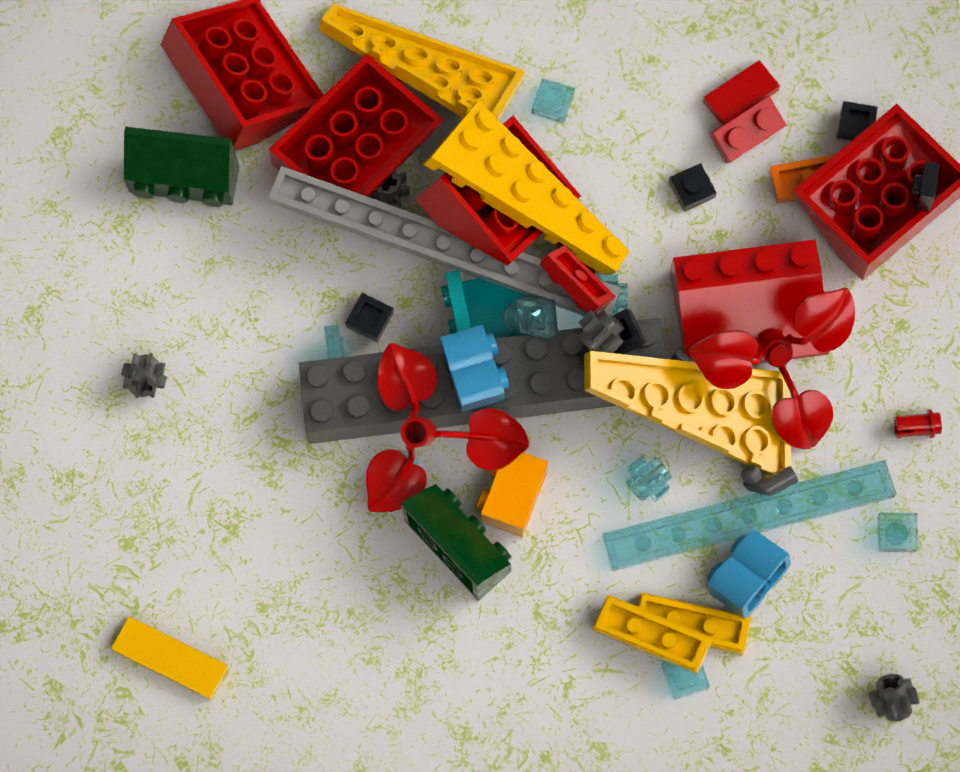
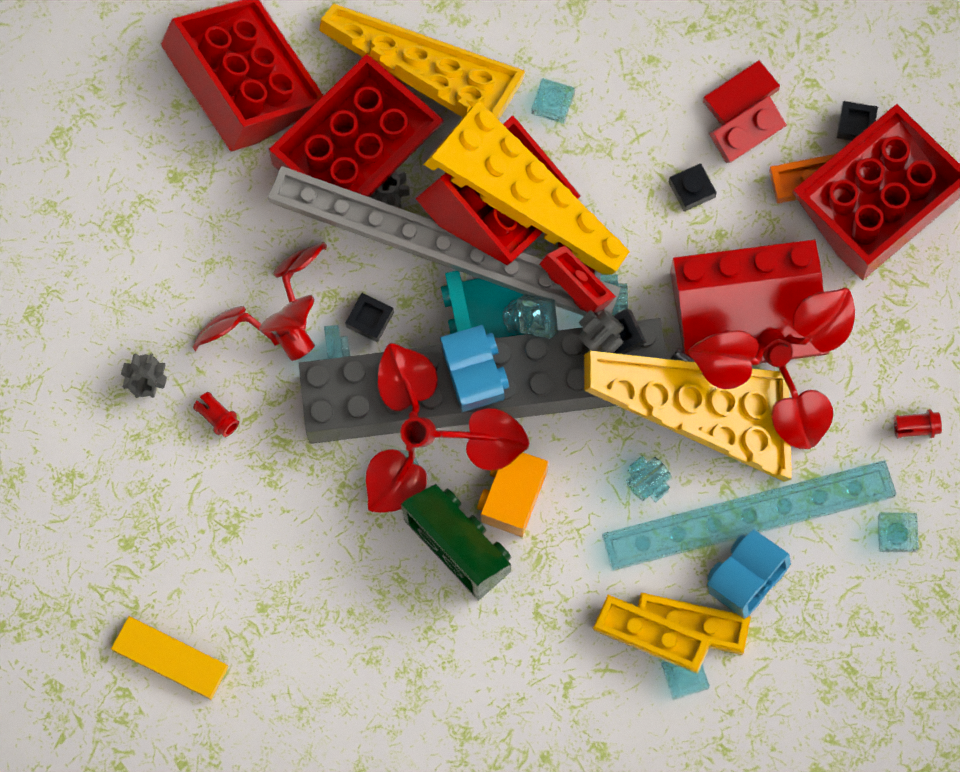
(180, 166): dark green slope -> none
(217, 415): none -> red pin
(288, 323): none -> red plant
(767, 484): dark grey arm -> none
(894, 697): dark grey gear -> none
(925, 186): black plate -> none

